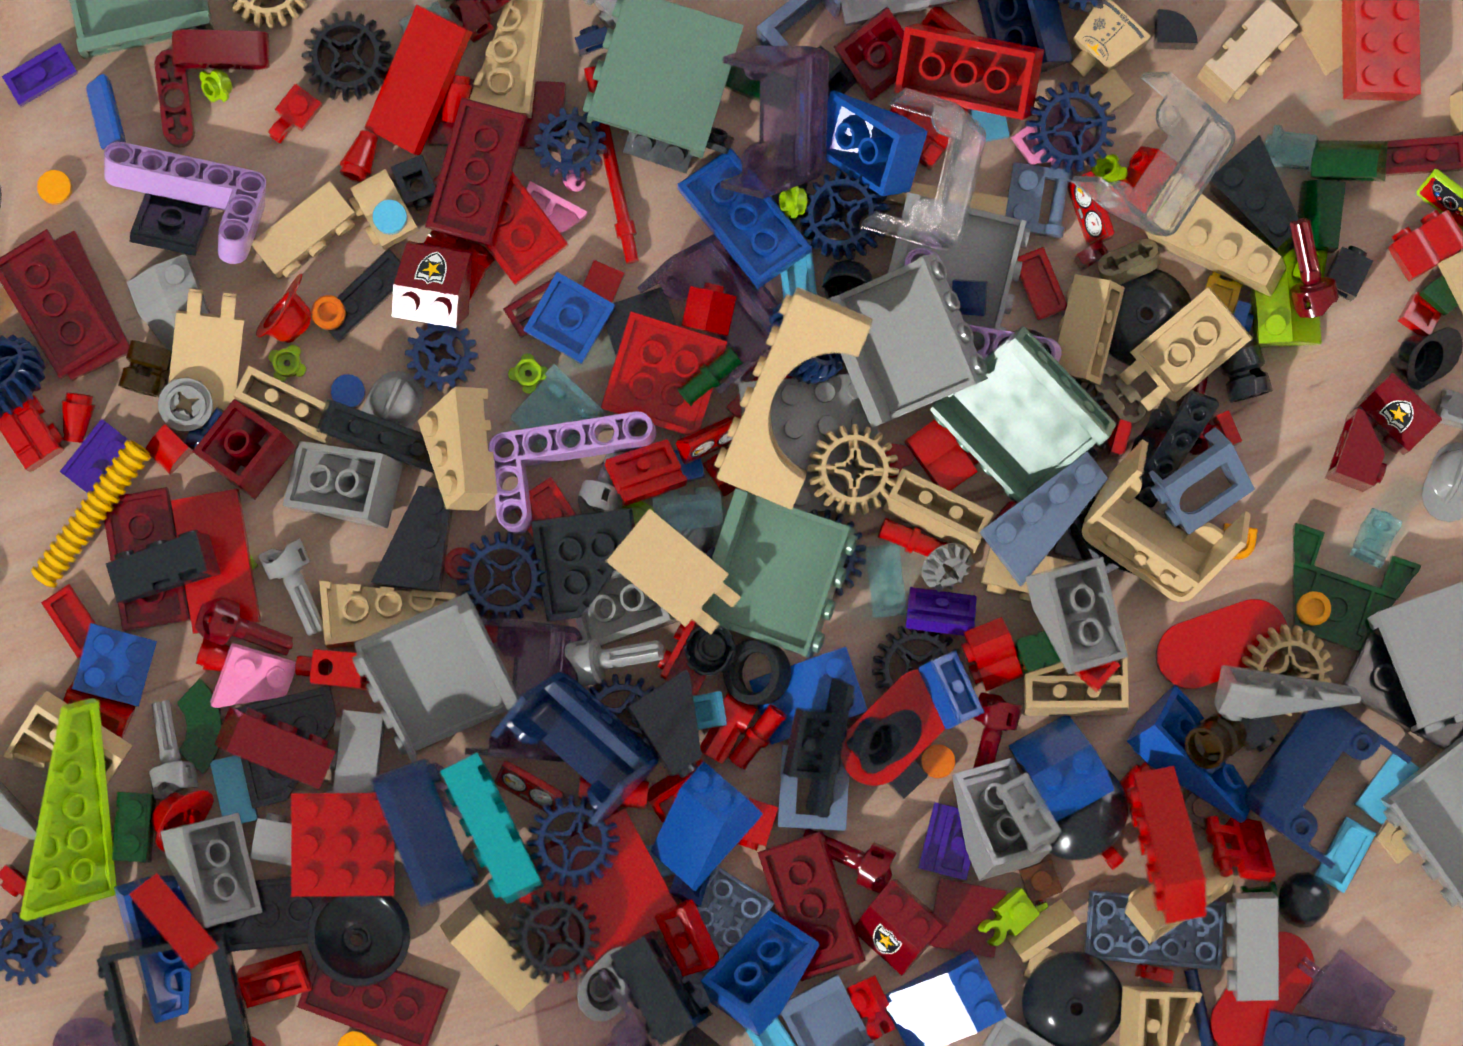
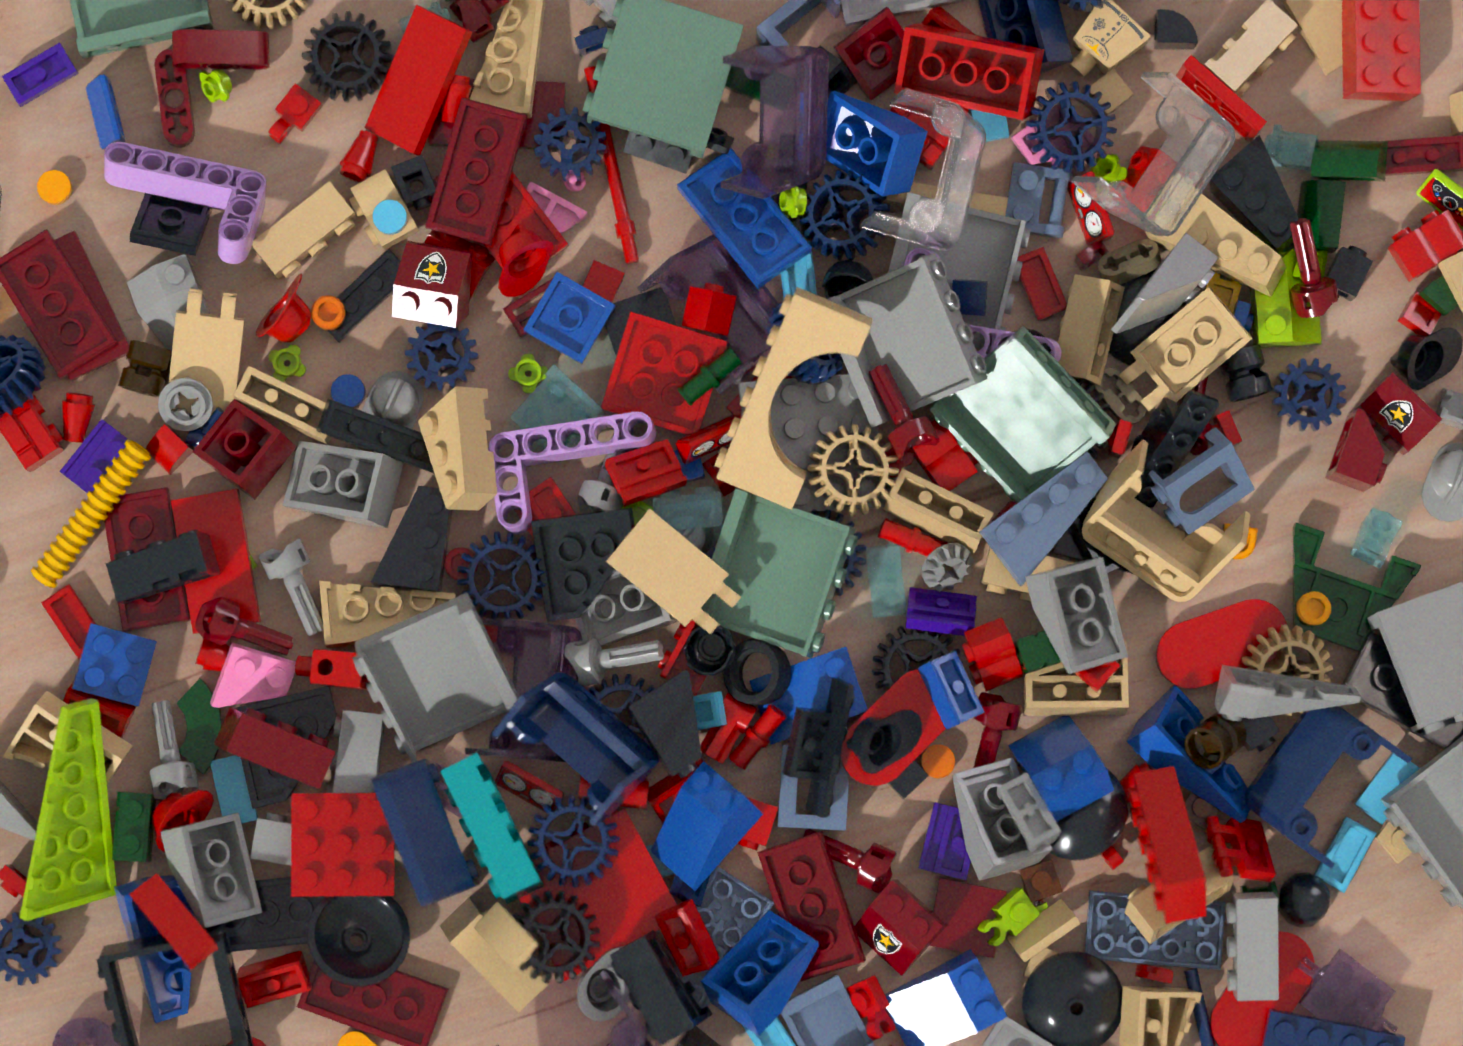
(506, 936): none -> tan slope
(523, 261): none -> red piece
(909, 430): none -> dark red piece
(1170, 284): none -> light grey slope
(1221, 98): none -> red tile
(1316, 408): none -> dark blue gear

